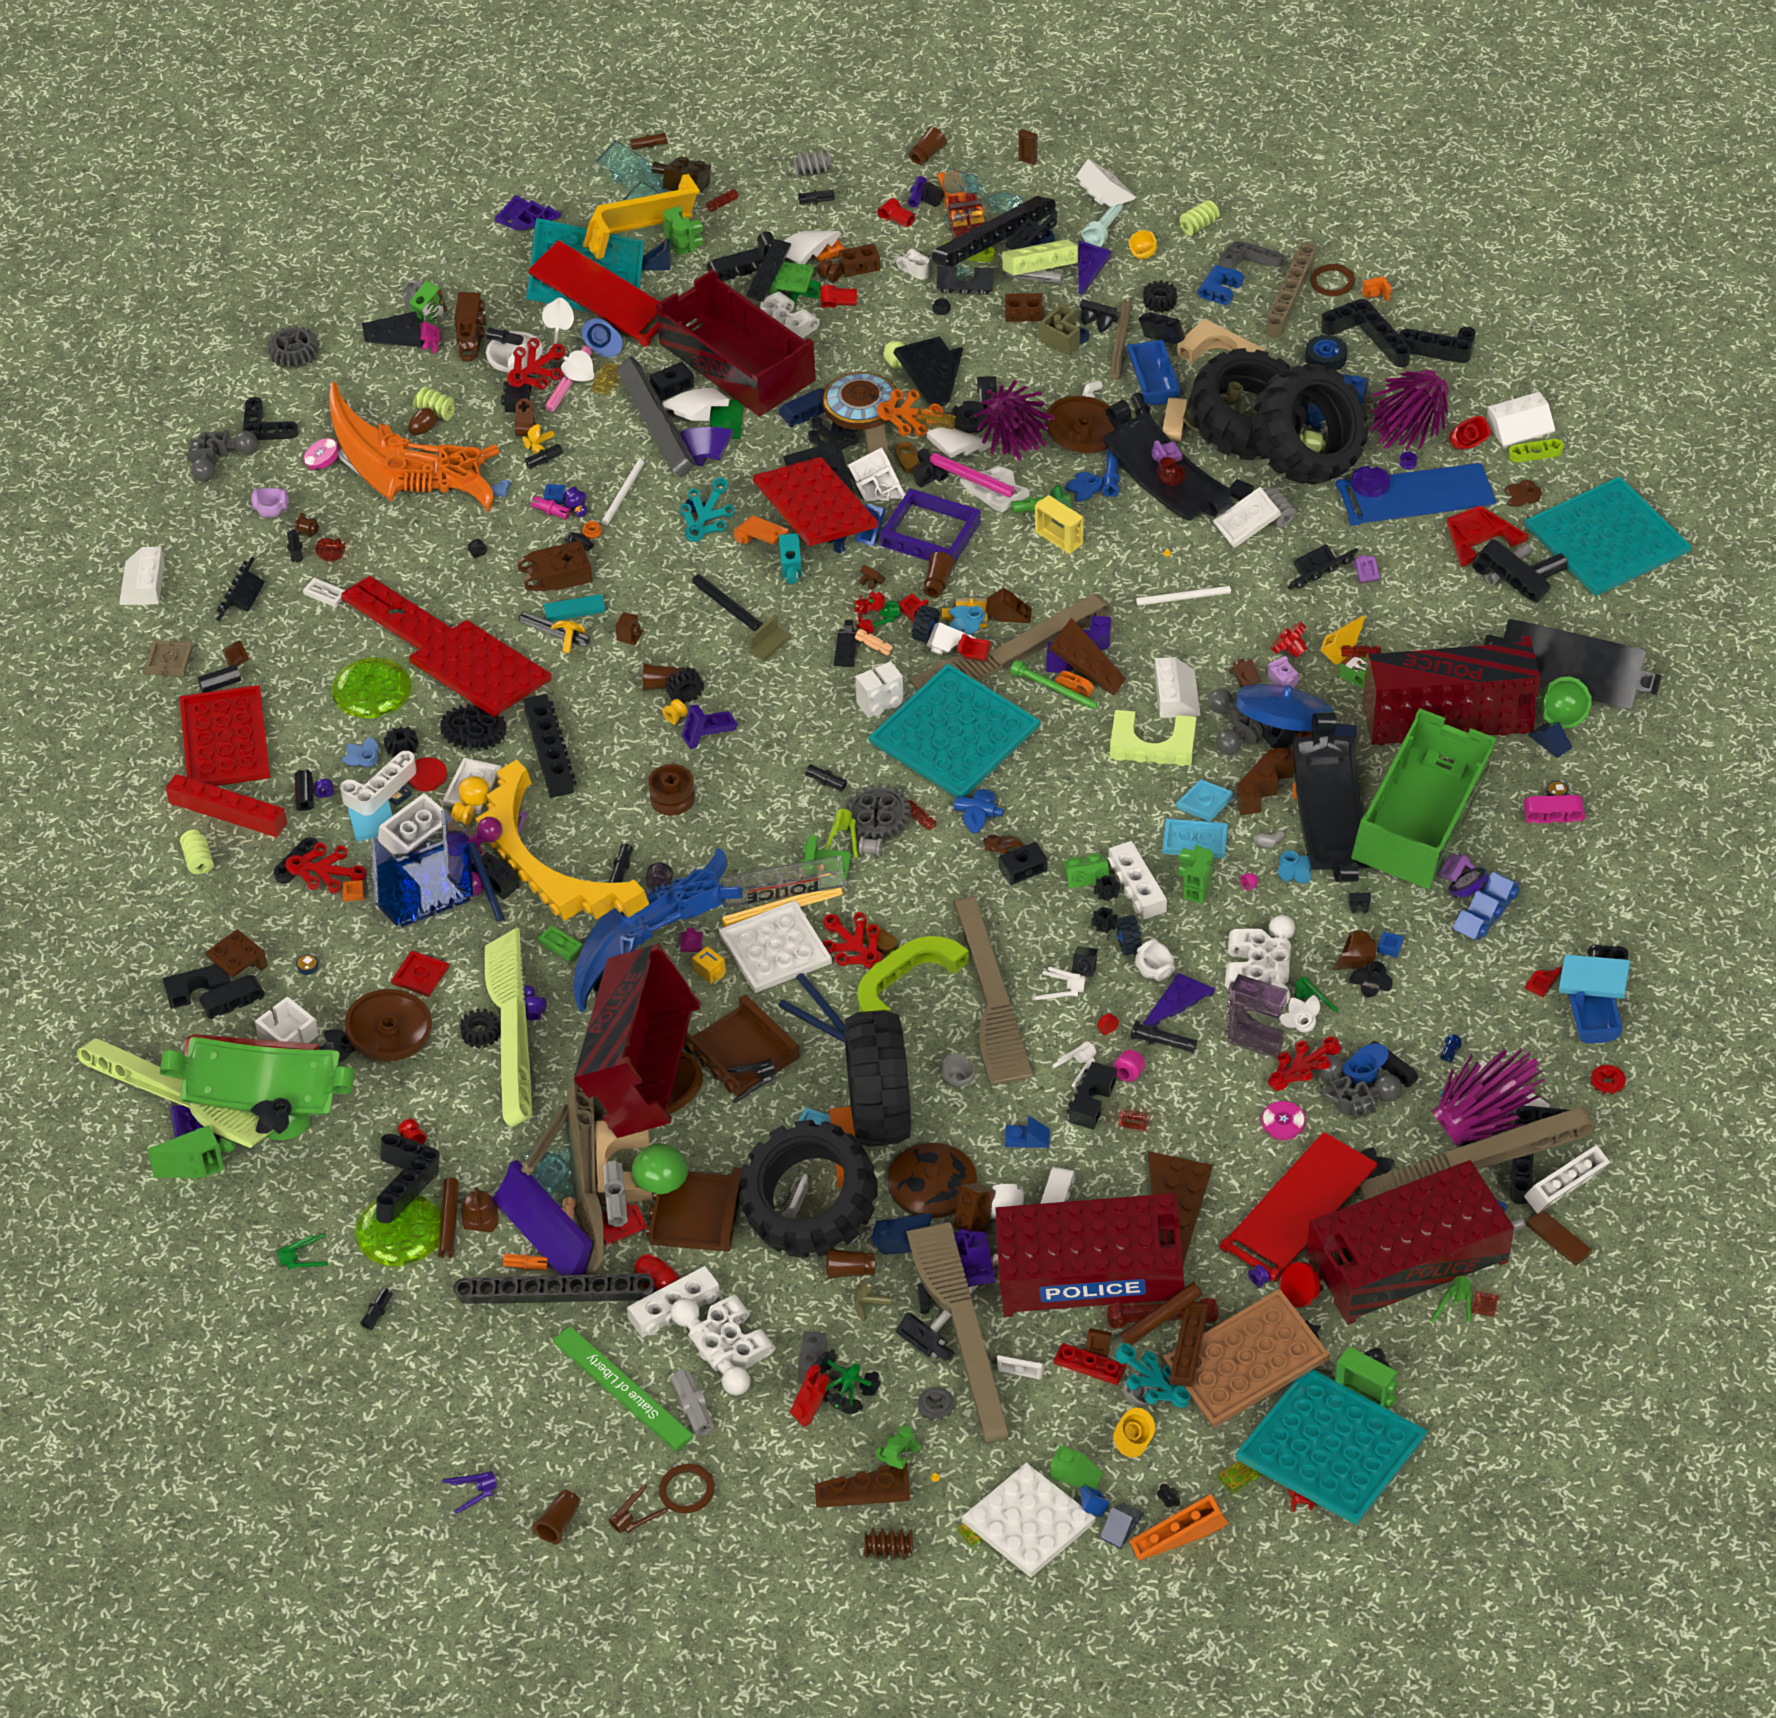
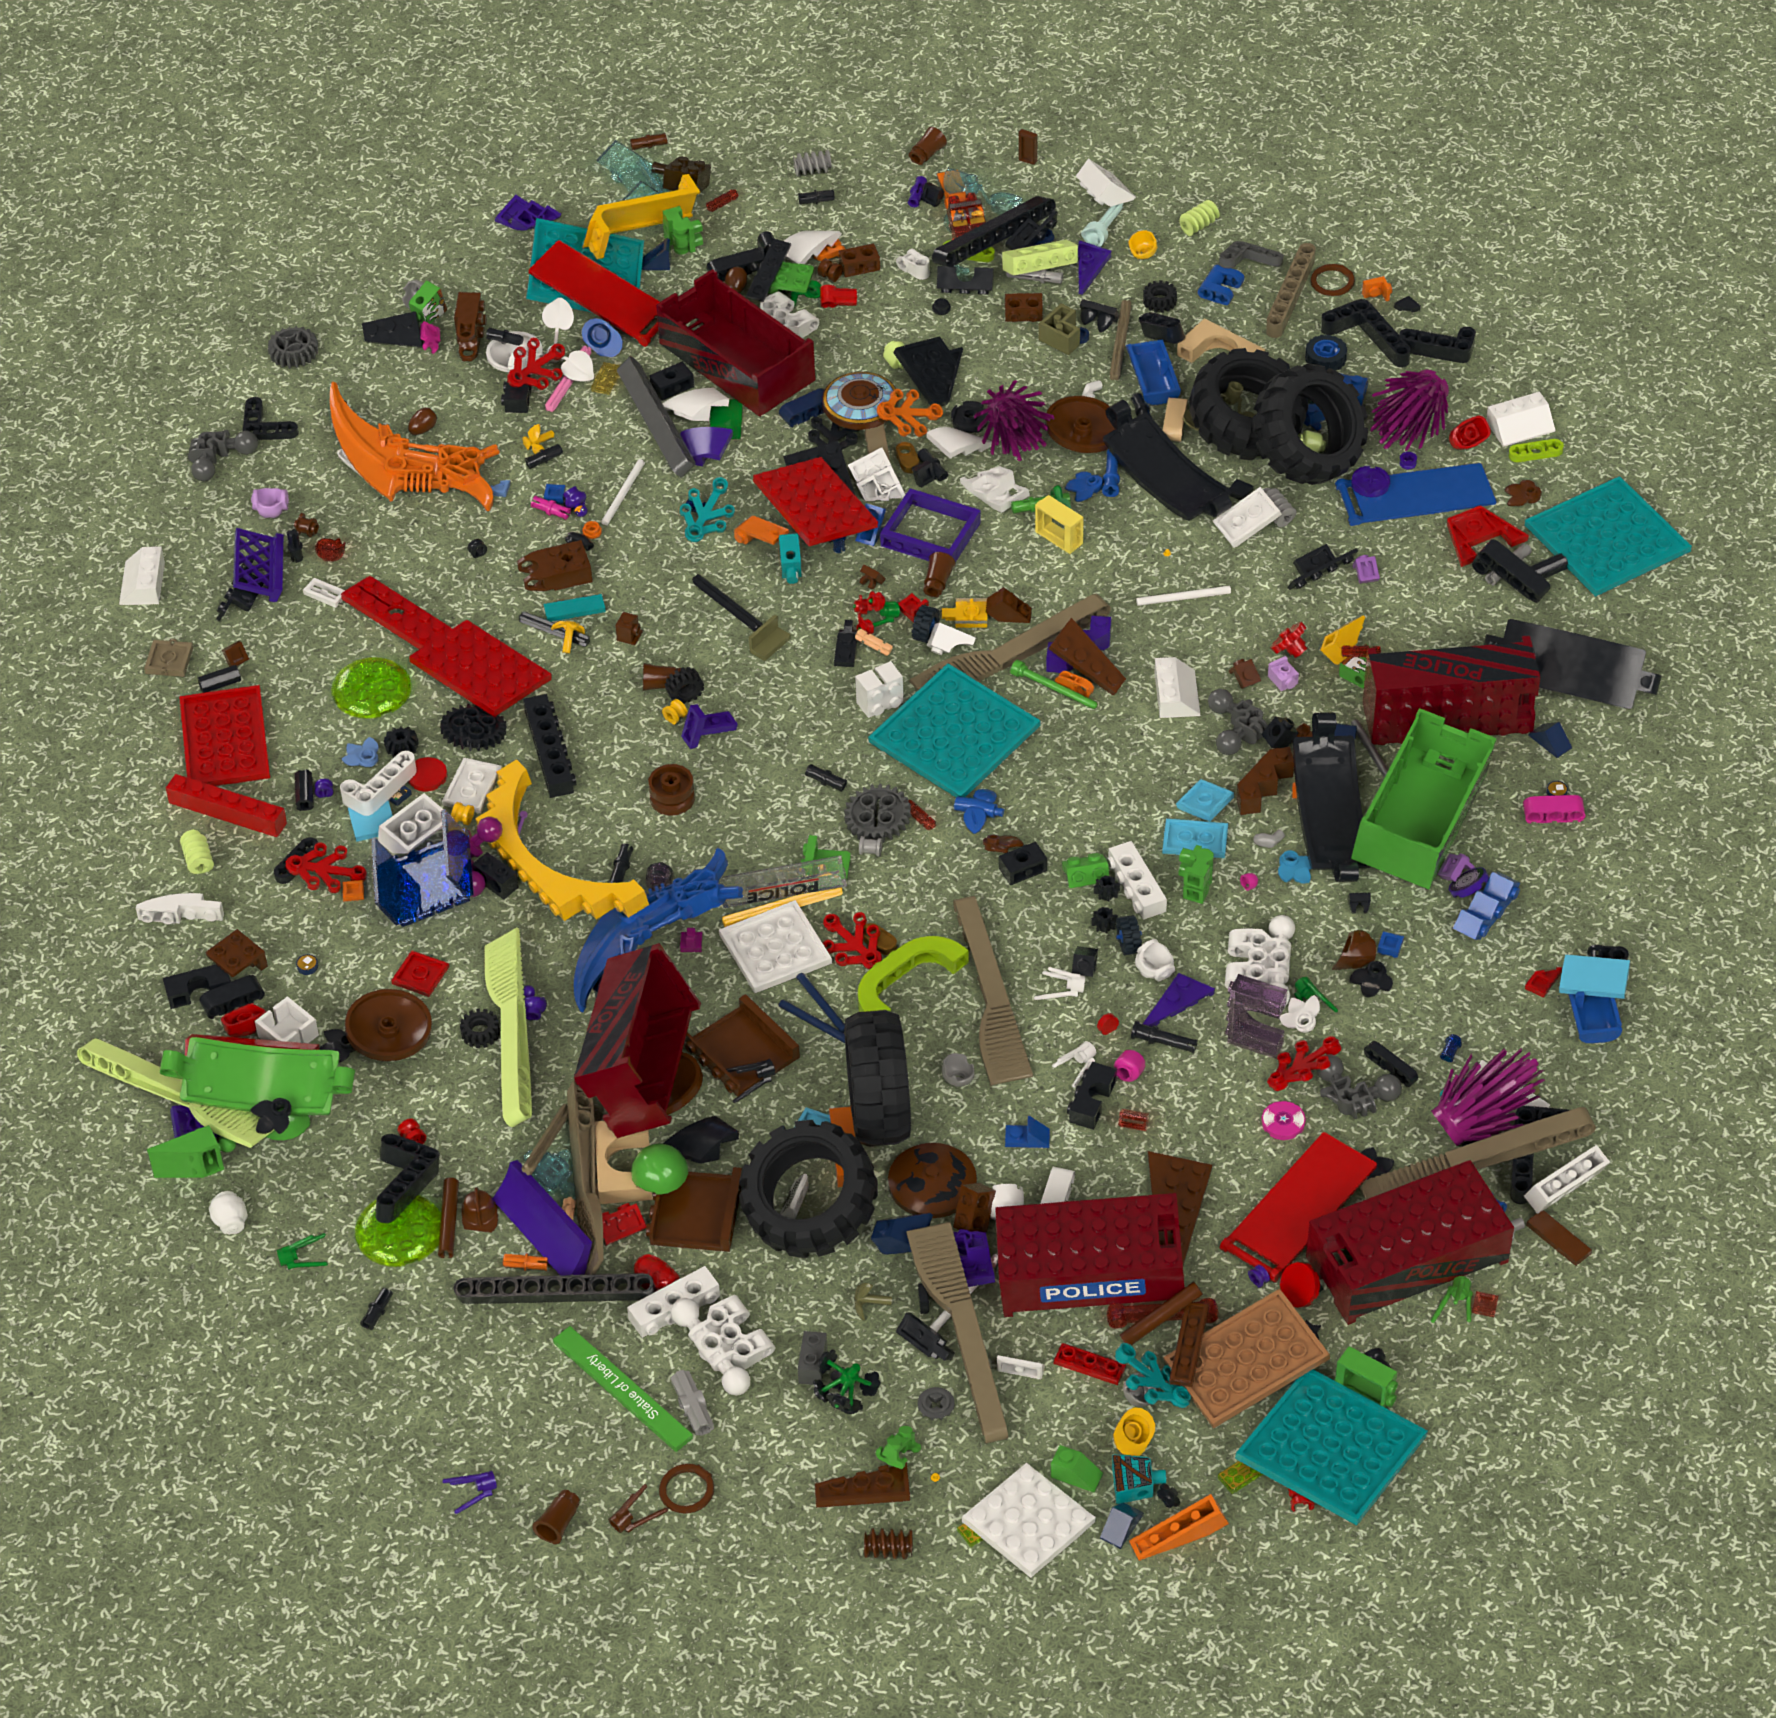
(172, 907): none -> white slope
(228, 1212): none -> white hair
(242, 1020): none -> red piece
(272, 566): none -> dark purple fence
(321, 454): tile -> none
(440, 404): yellowish green piece -> none
(473, 791): yellow hair -> none
(486, 881): dark blue bar -> none
(524, 420): reddish brown piece -> none
(560, 943): bright green plate -> none
(615, 1202): light grey piece -> none
(702, 1139): none -> black slope
(709, 965): yellow brick -> none
(736, 279): none -> reddish brown animal
(810, 1396): red hinge -> none
(842, 822): lime plant -> none
(849, 1263): reddish brown plant -> none
(892, 210): red piece -> none
(935, 418): clear yellow tile -> none
(967, 618): dark azure plate -> none
(972, 475): dark pink axle -> none
(973, 648): red bracket -> none
(983, 385): black piece -> none
(1093, 1501): blue slope -> none
(1098, 1342): reddish brown tile -> none
(1134, 1478): none -> torso
(1167, 450): medium lavender bracket -> none
(1169, 472): clear red hair -> none
(1175, 750): yellowish green arch -> none
(1280, 706): blue container -> none
(1366, 1063): blue piece -> none
(1370, 748): none -> flat silver bar
(1407, 304): none -> black tile
(1566, 702): bright green cylinder -> none
(1608, 1071): red gear -> none

